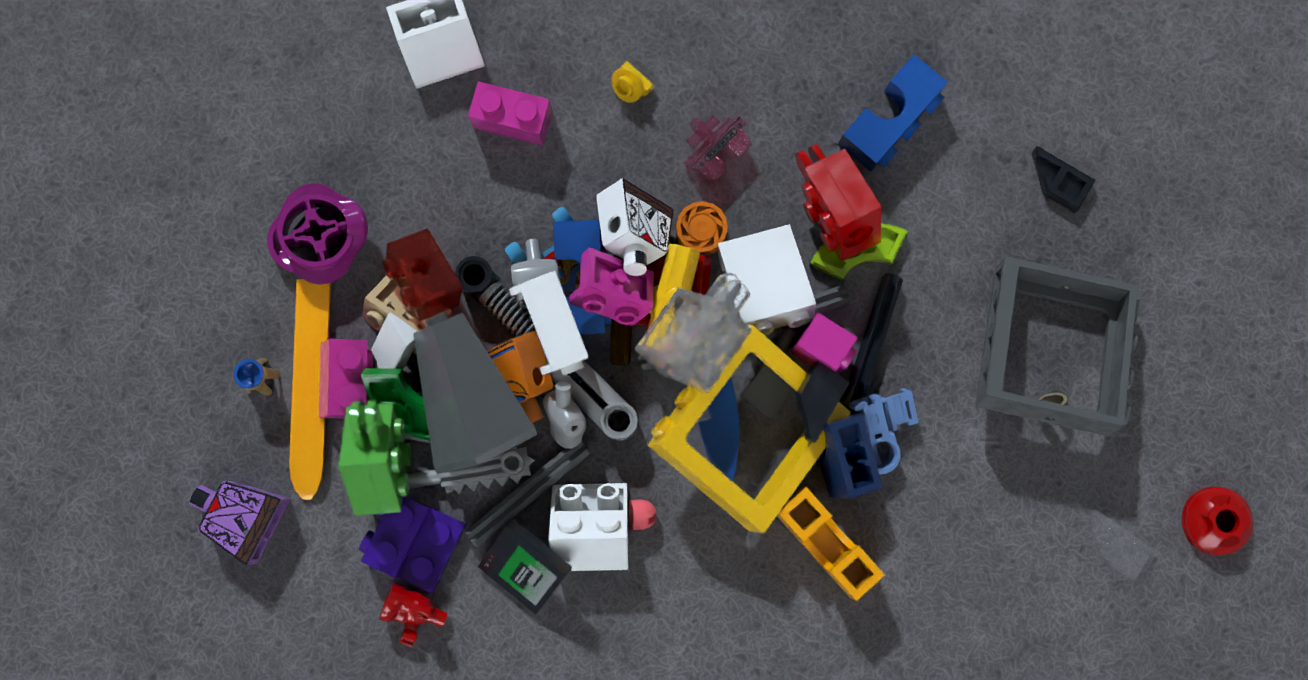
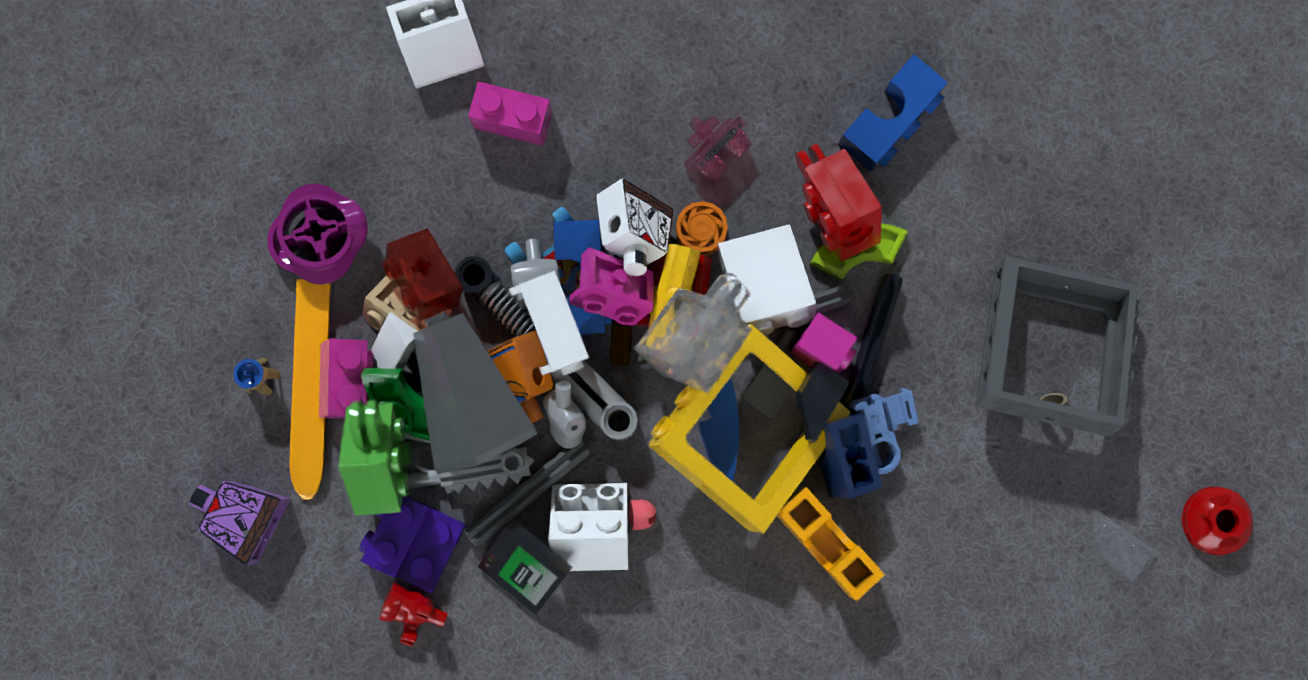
(630, 83): yellow plate -> none
(1060, 180): black tile -> none

